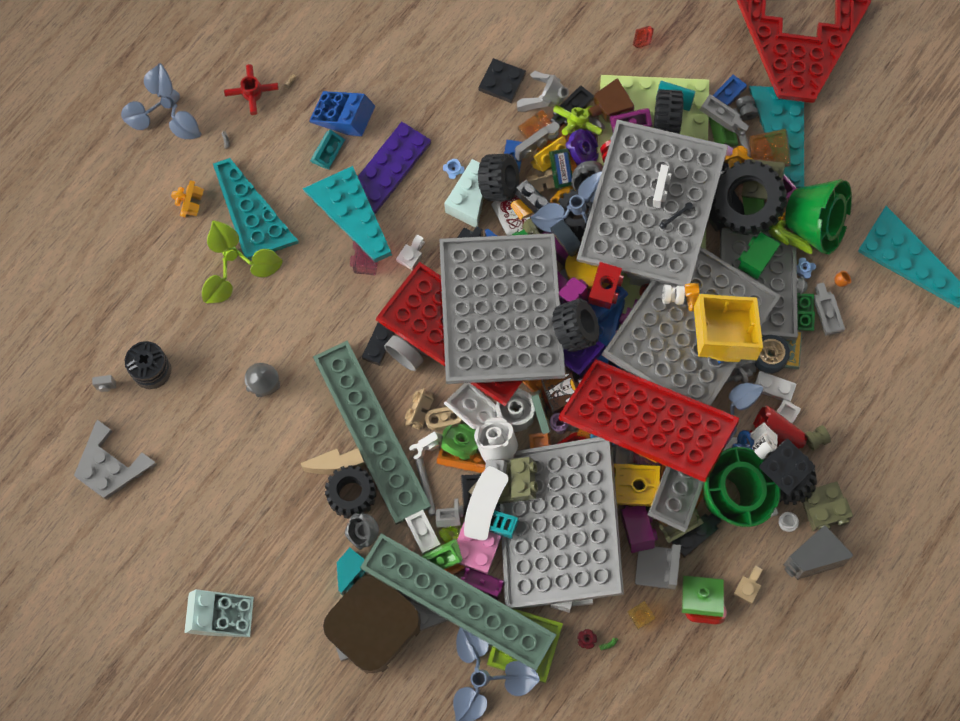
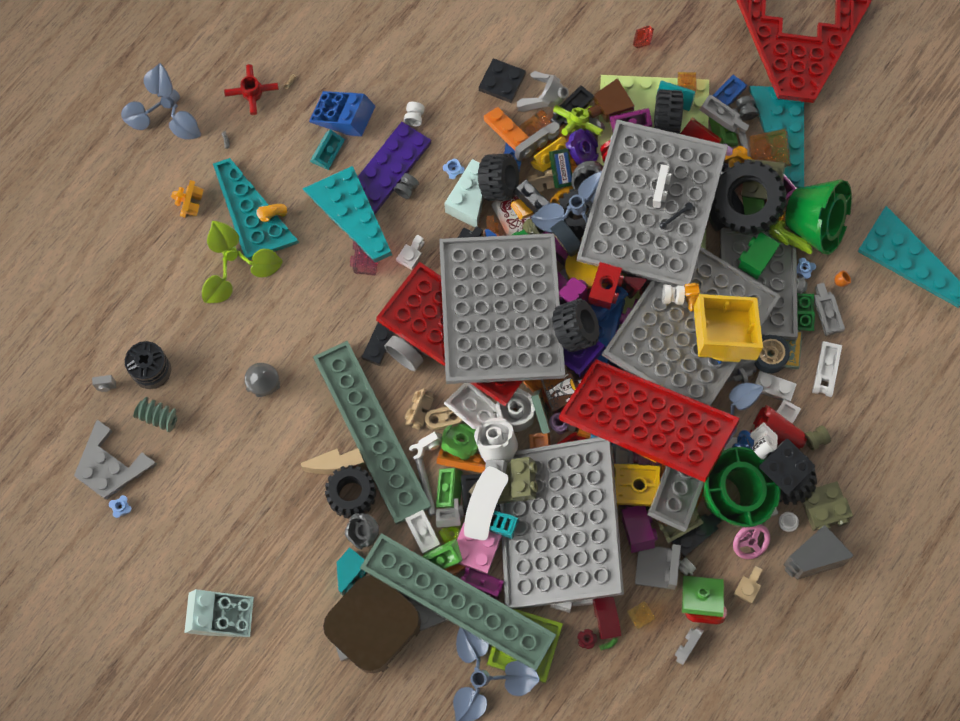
(125, 509): none -> light blue plate
(155, 414): none -> sand green piece
(266, 212): none -> light orange piece
(406, 186): none -> dark grey wheel
(414, 113): none -> white wheel
(448, 487): none -> bright green slope
(491, 225): none -> clear orange plate
(505, 127): none -> orange plate
(607, 617): none -> dark red slope
(632, 285): none -> dark red slope
(684, 651): none -> light grey plate
(686, 567): none -> white plate
(687, 80): none -> clear orange plate
(697, 130): none -> red hinge
(748, 537): none -> bright pink piece
(827, 368): none -> white plate

